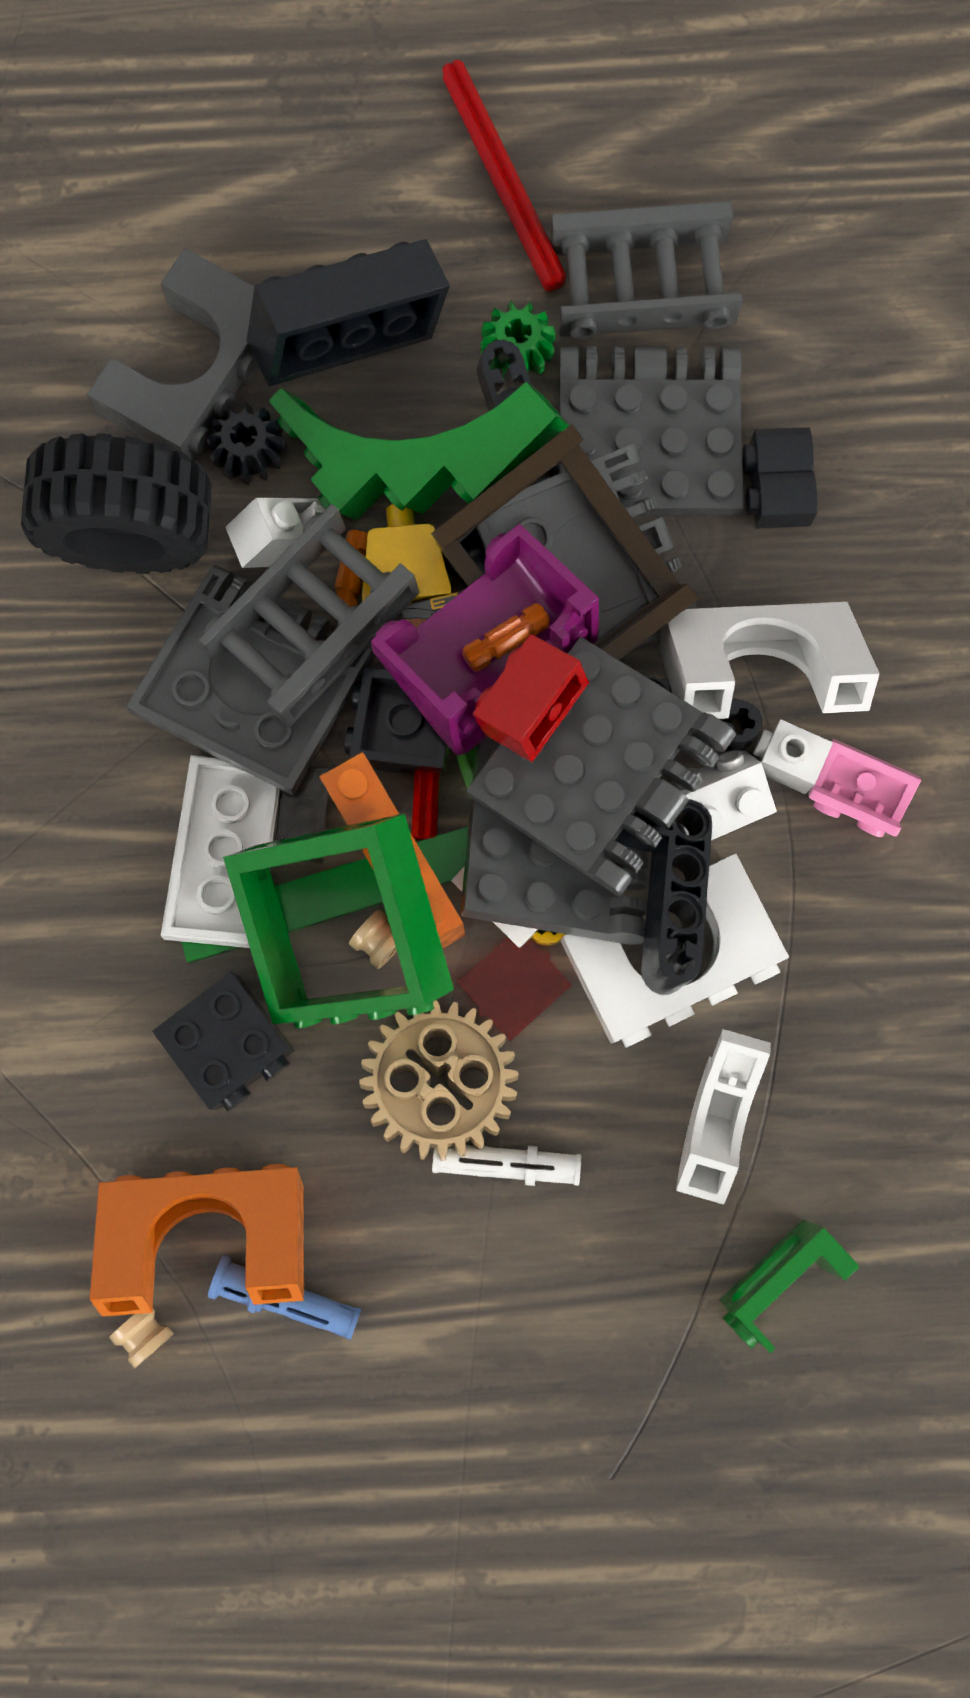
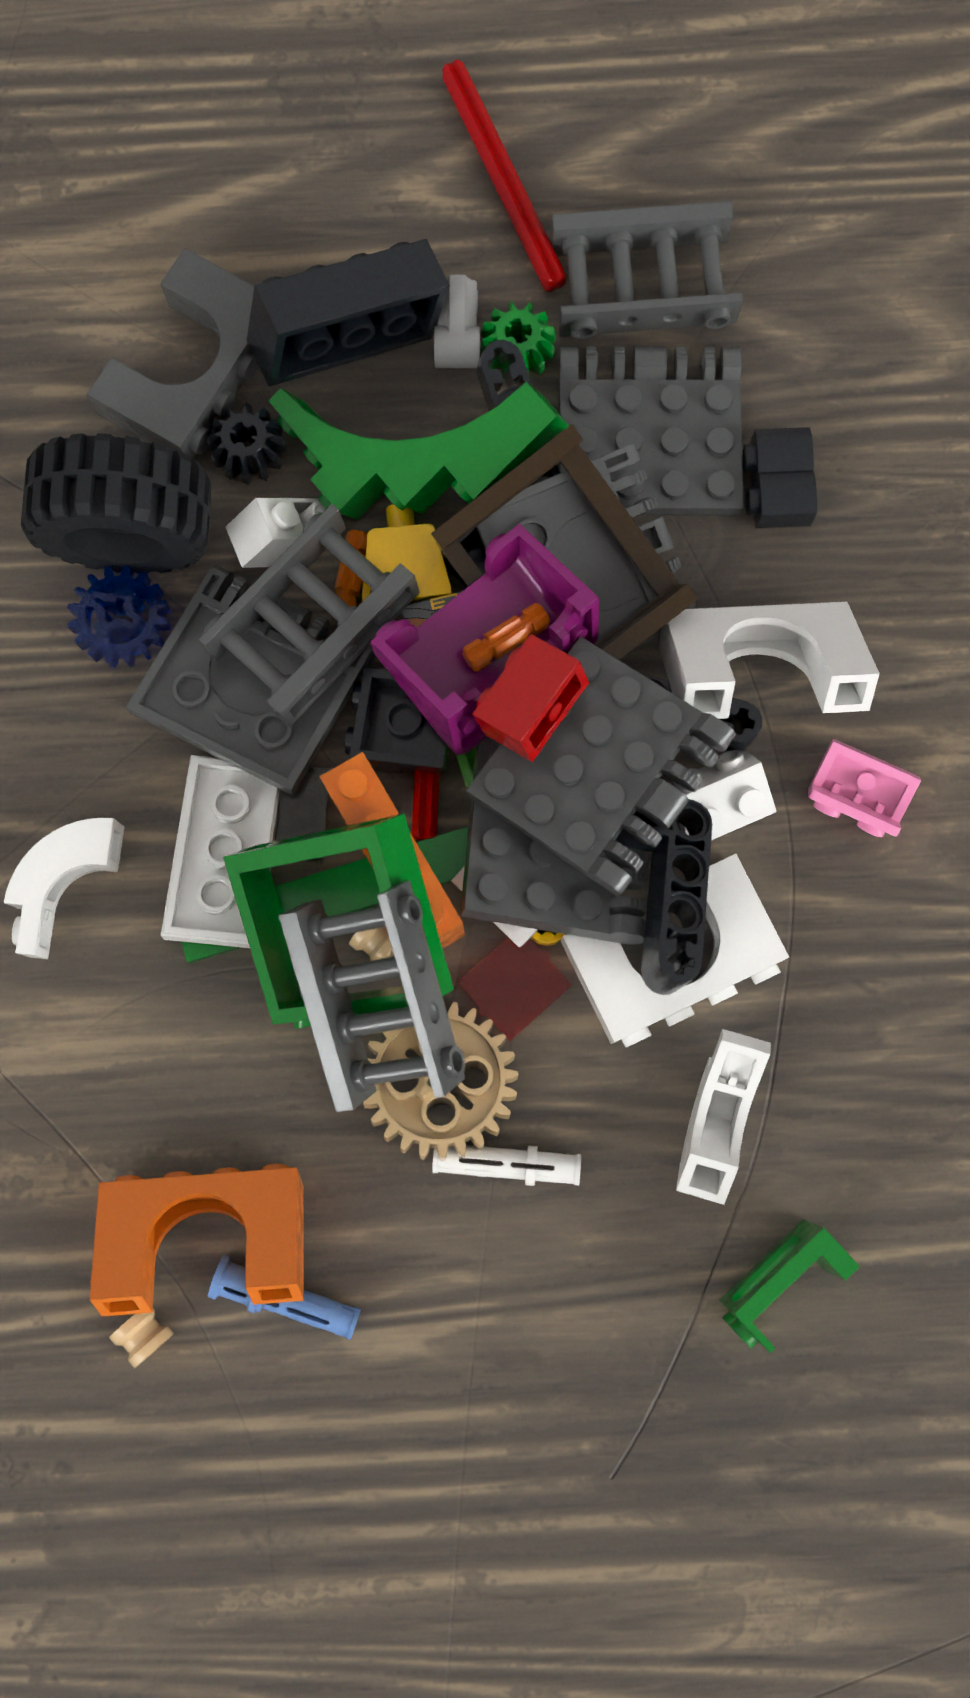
(50, 869): none -> white arch
(119, 596): none -> clear blue gear
(224, 1043): black brick -> none
(330, 1010): none -> dark grey fence
(457, 329): none -> light grey piece
(792, 755): white brick -> none

